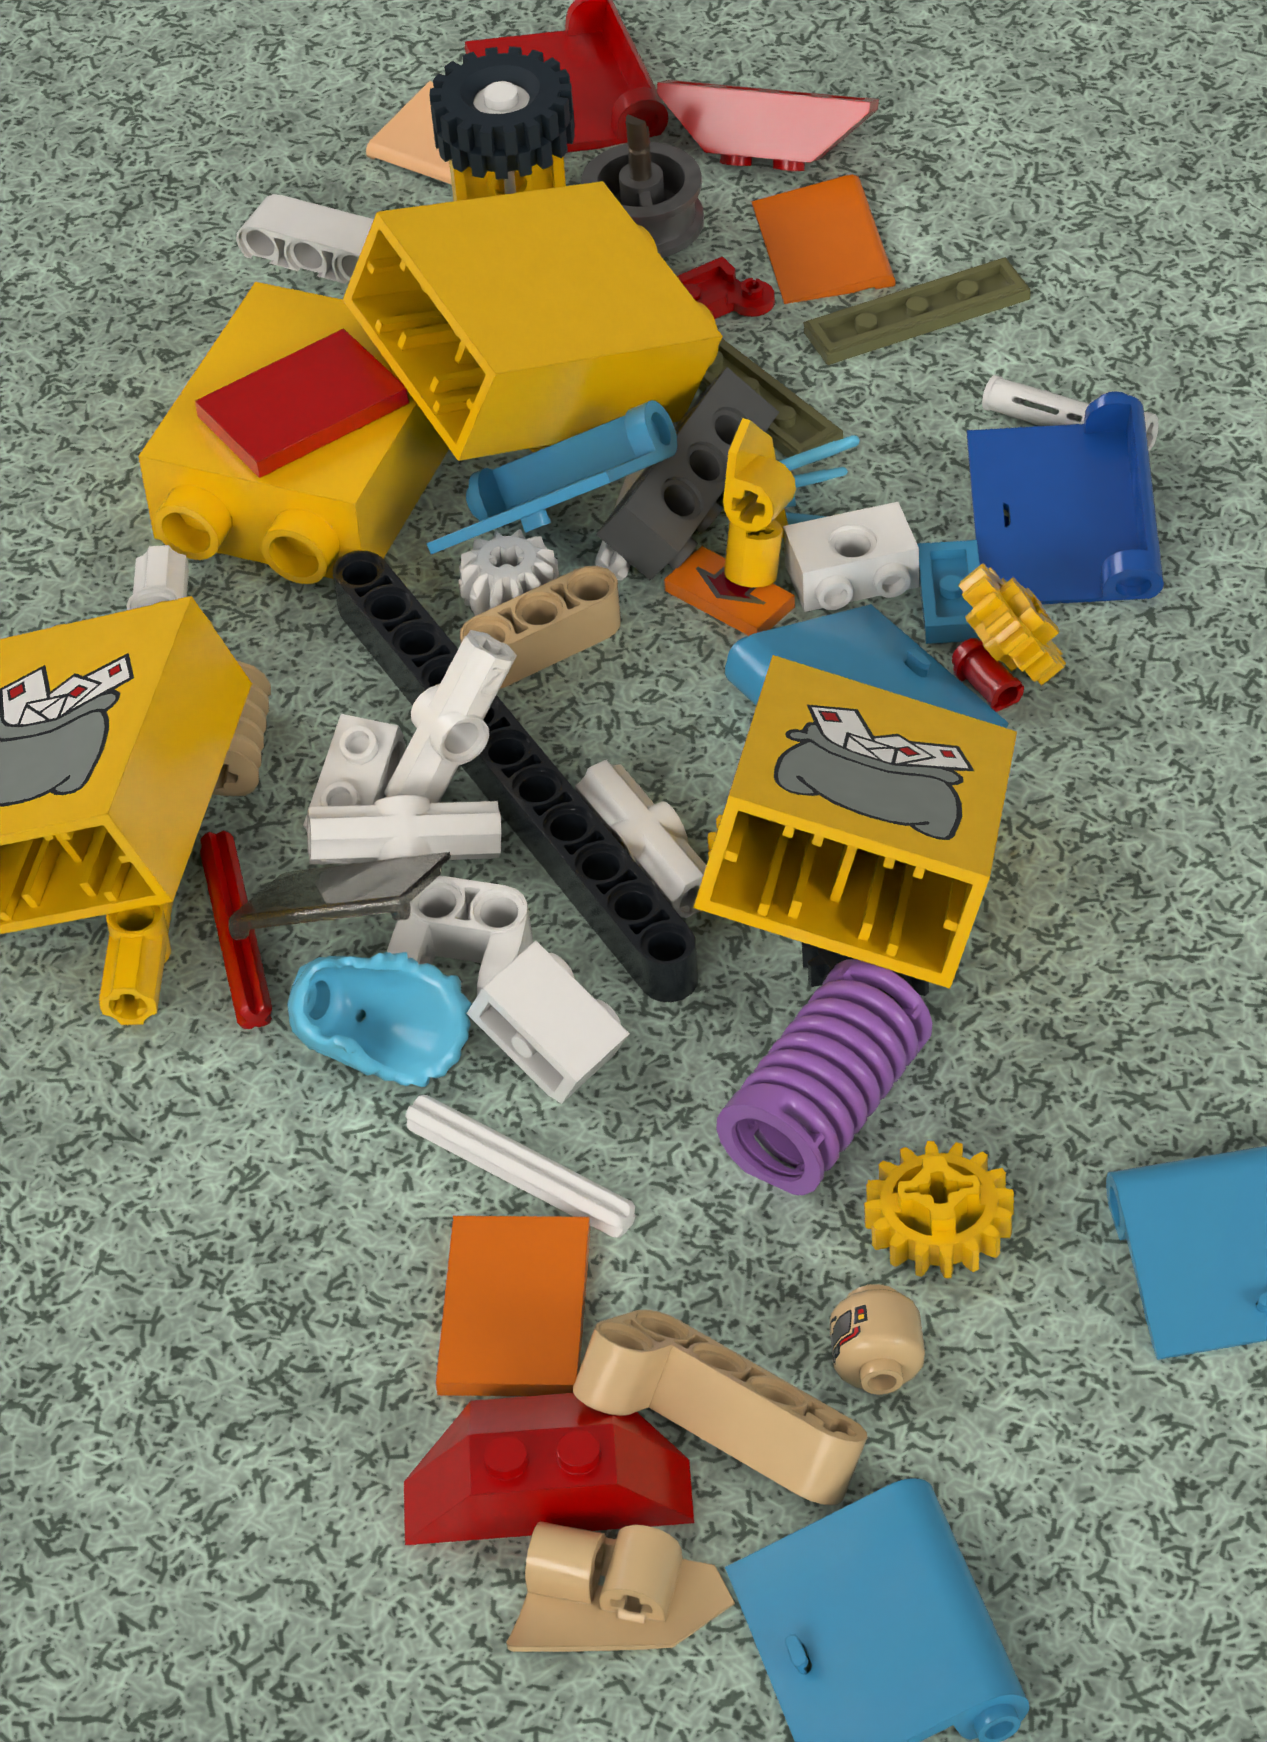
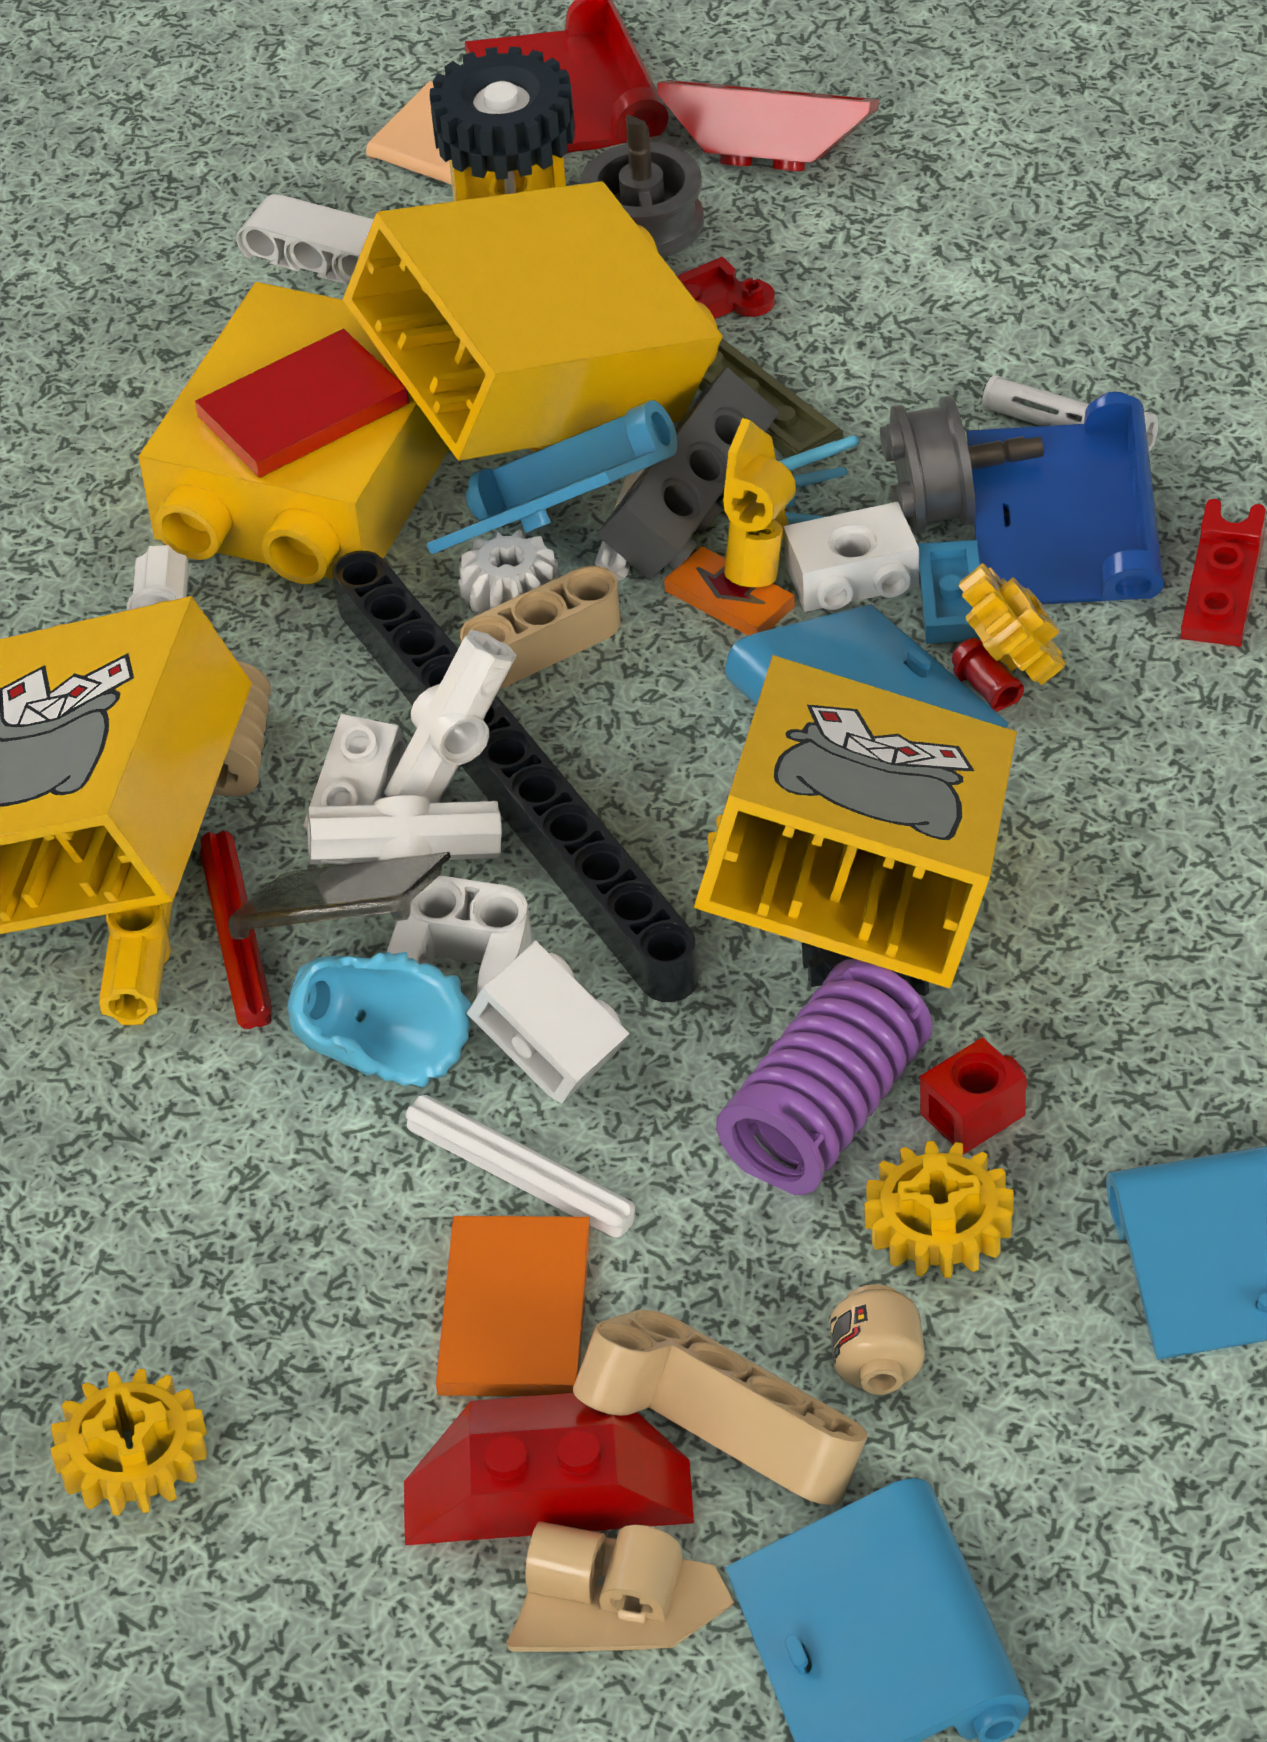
(93, 1449): none -> yellow gear
(647, 832): white piece -> none
(823, 240): orange piece -> none
(916, 311): olive tile -> none
(938, 464): none -> flat silver wheel
(973, 1094): none -> red brick
(1223, 576): none -> red plate

